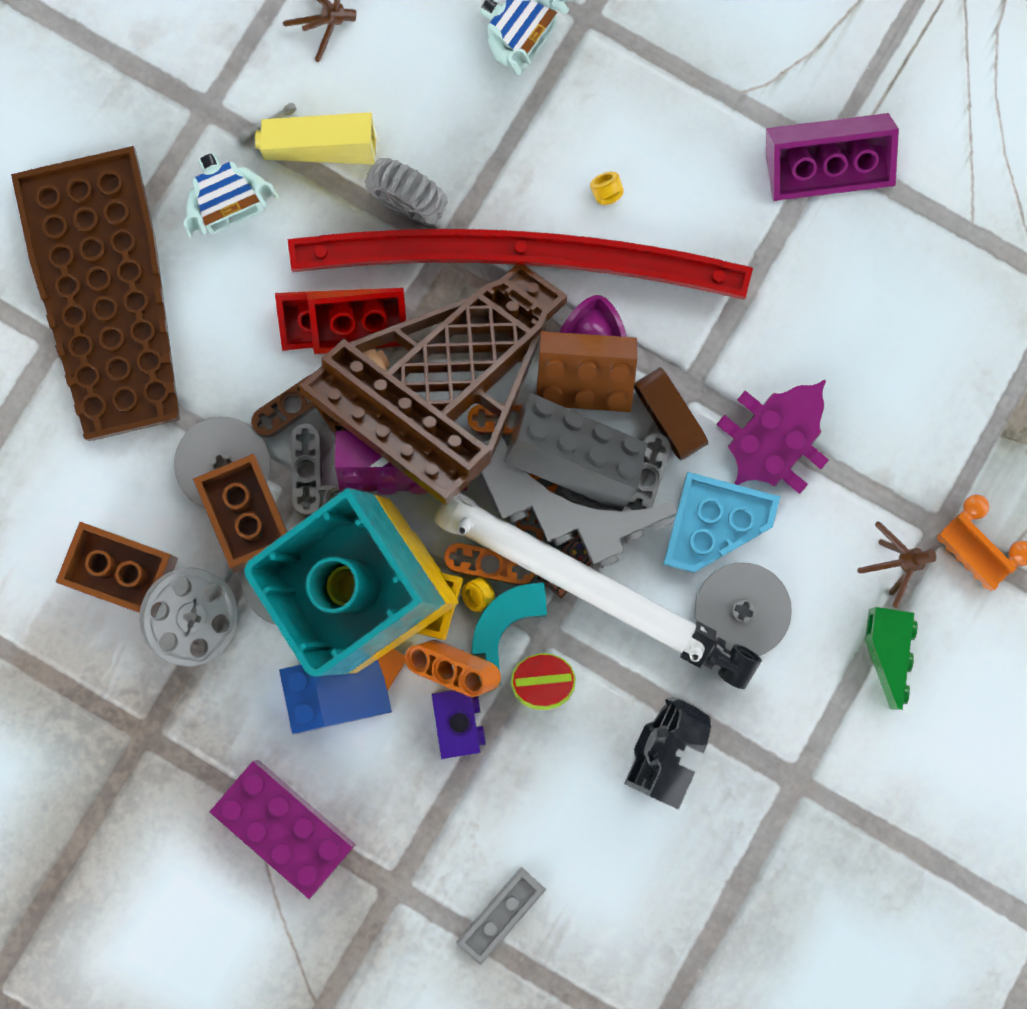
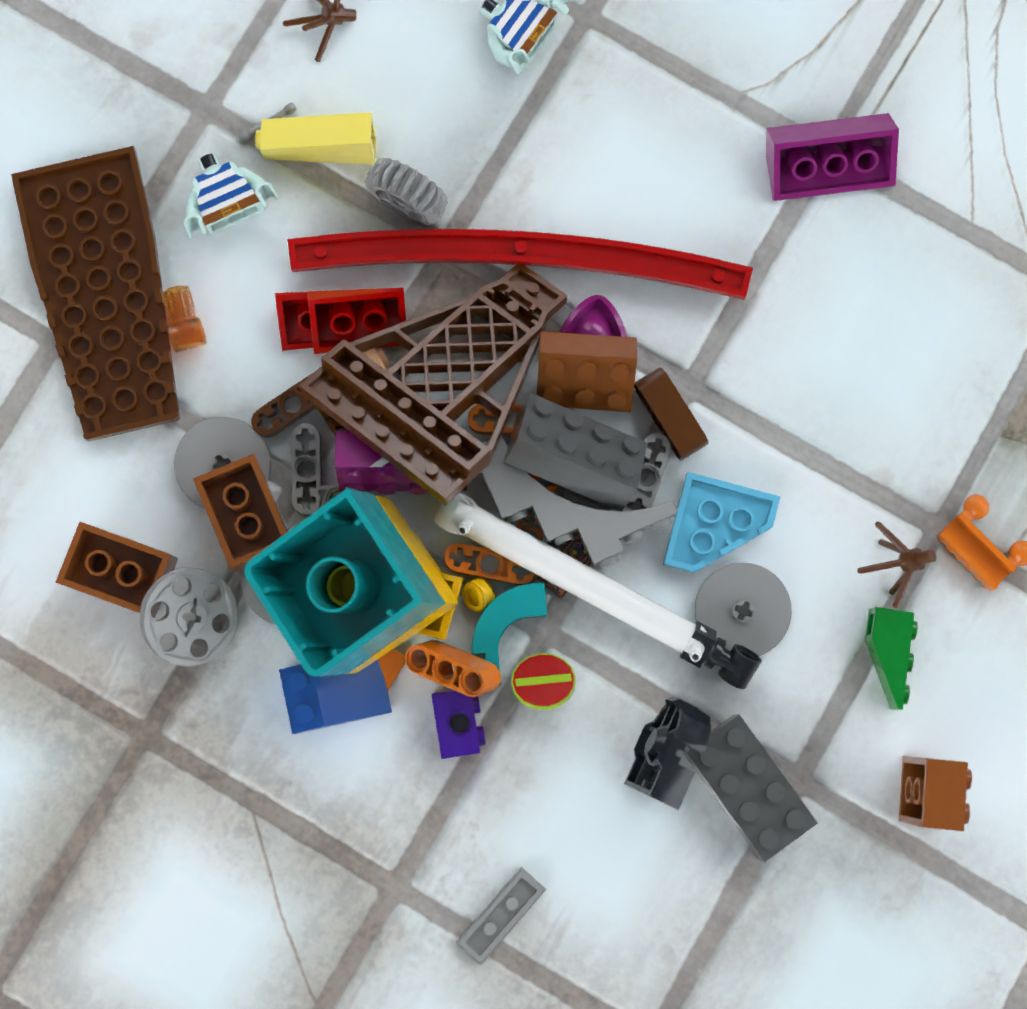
(185, 327): none -> clear orange piece
(282, 828): magenta brick -> none
(607, 188): yellow tile -> none
(751, 788): none -> dark grey brick
(777, 435): magenta animal -> none
(934, 793): none -> dark orange brick

